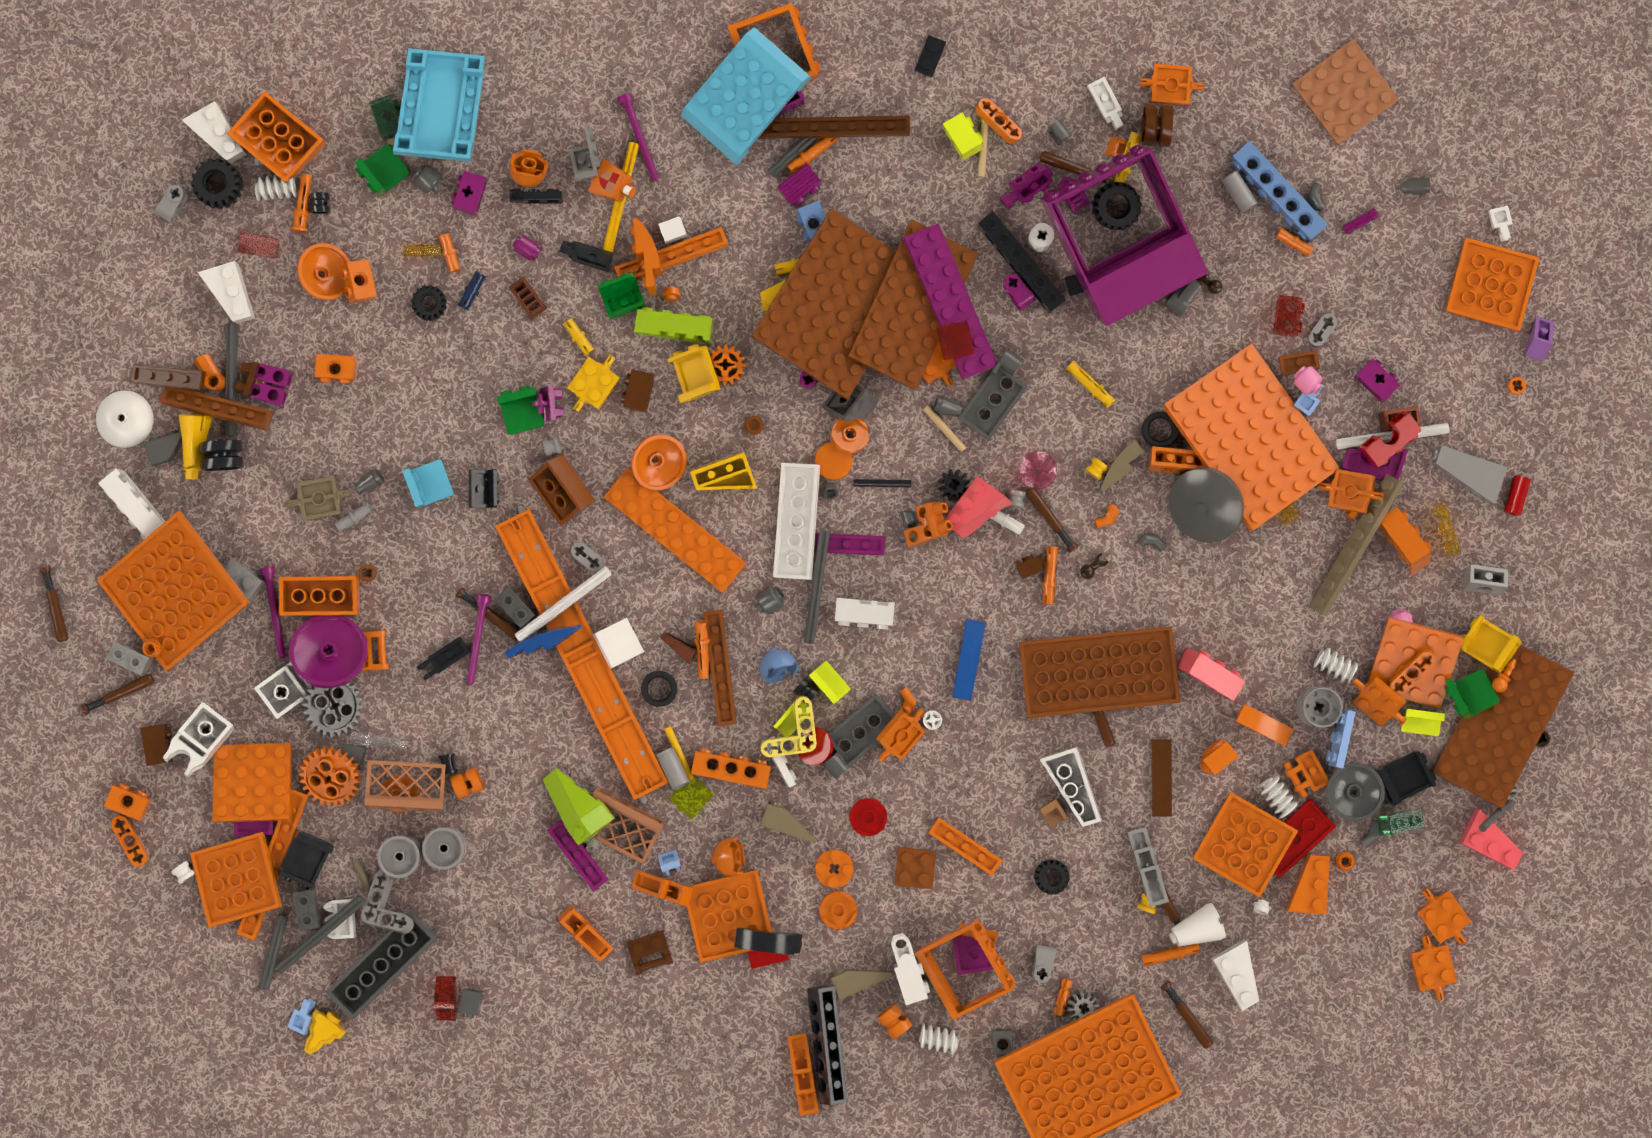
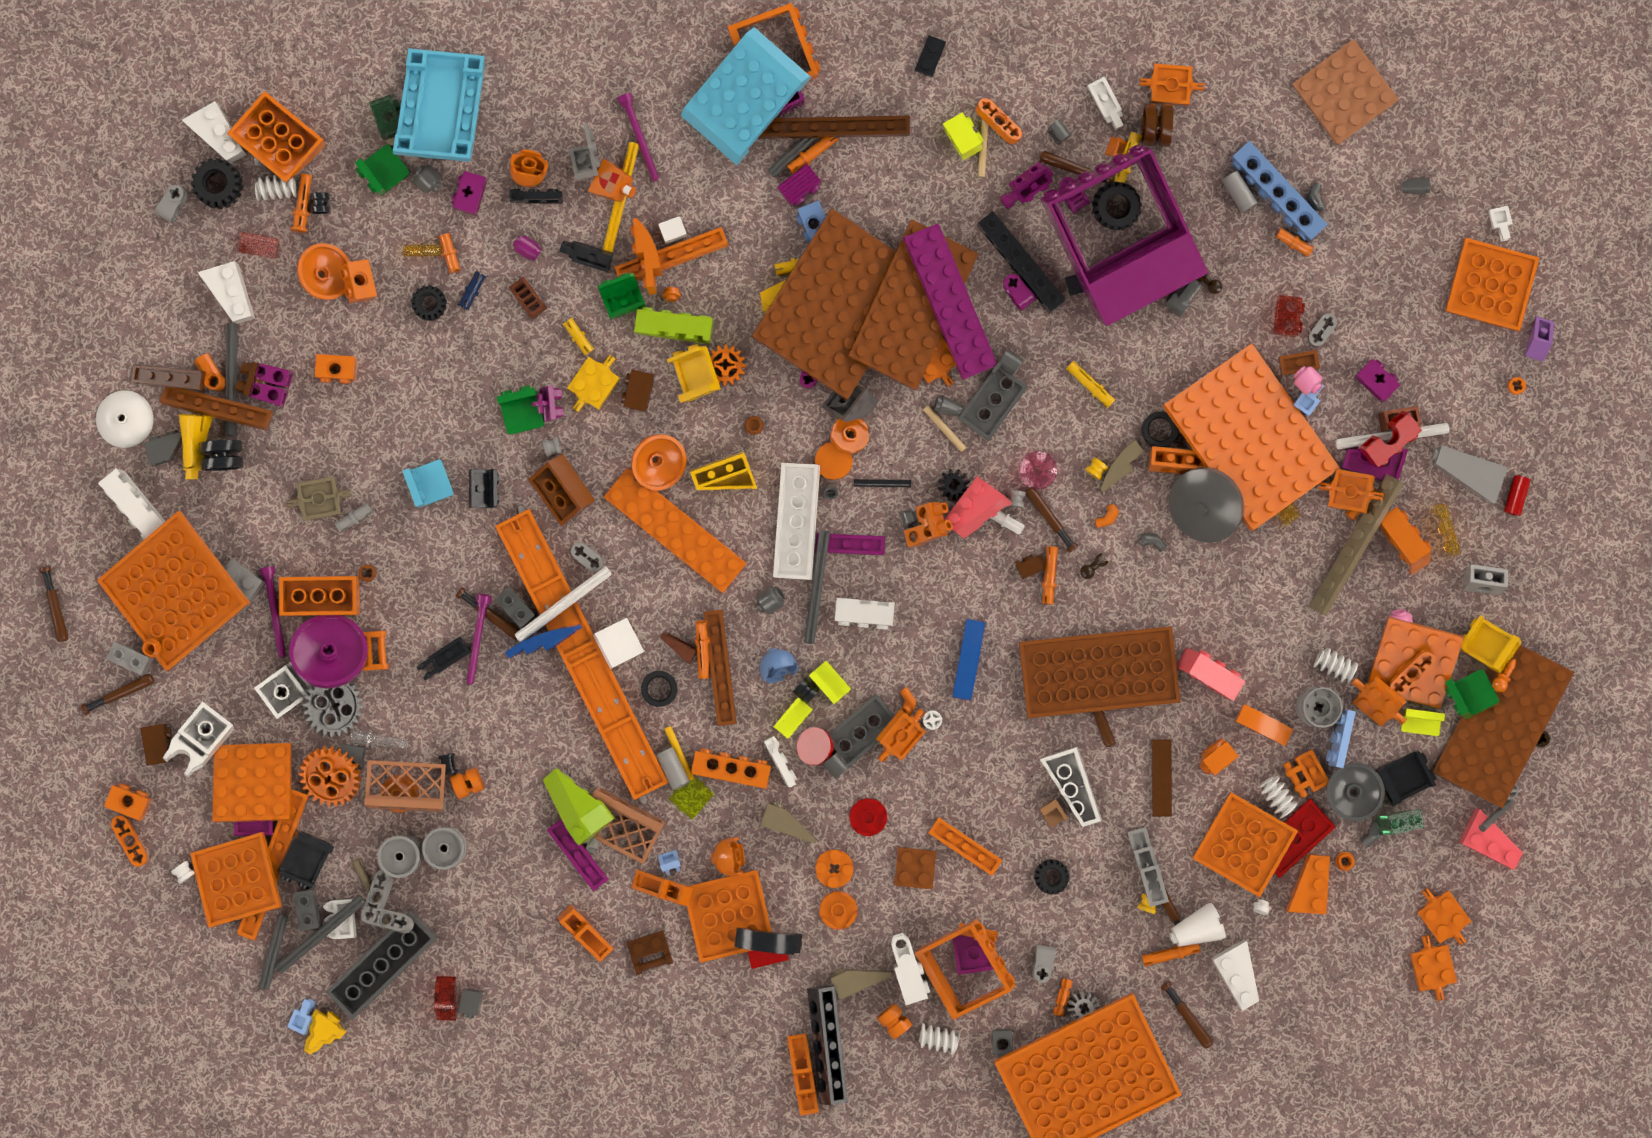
(370, 481): dark grey cone -> none
(796, 739): light yellow beam -> none
(955, 340): clear red piece -> none
(1044, 230): white piece -> none
(1360, 221): magenta axle -> none

